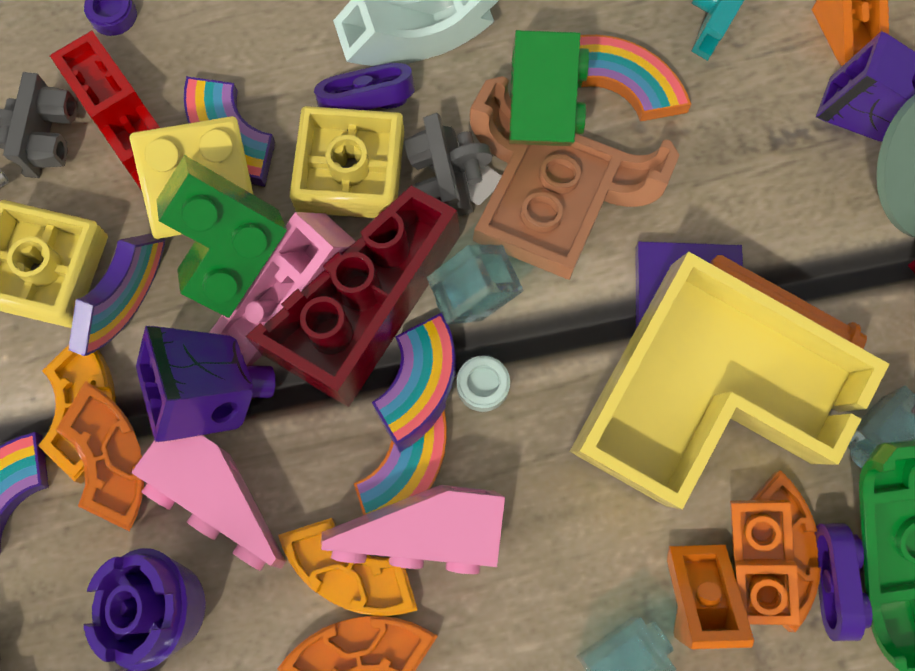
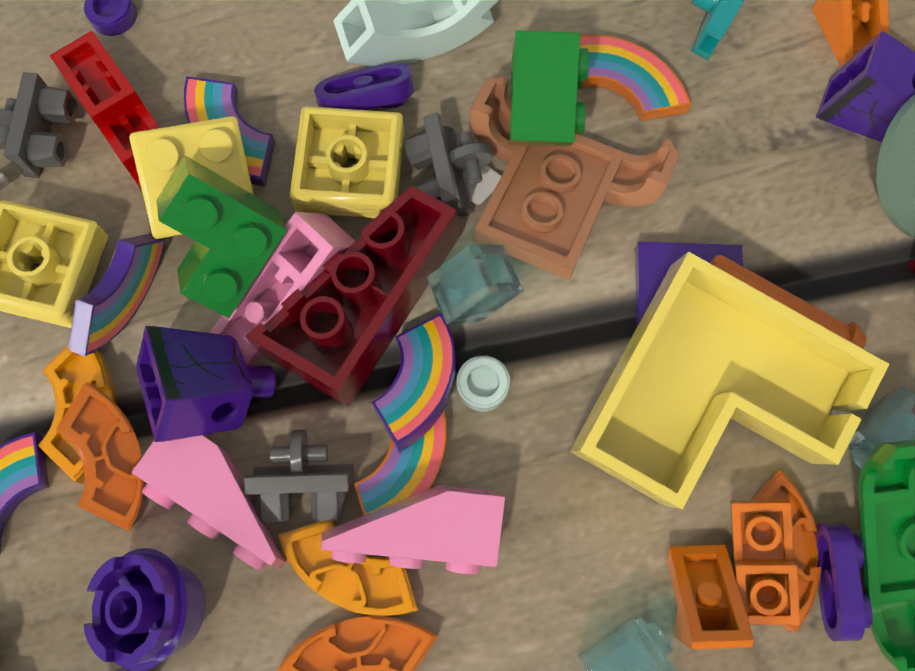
(275, 483): none -> dark grey hips

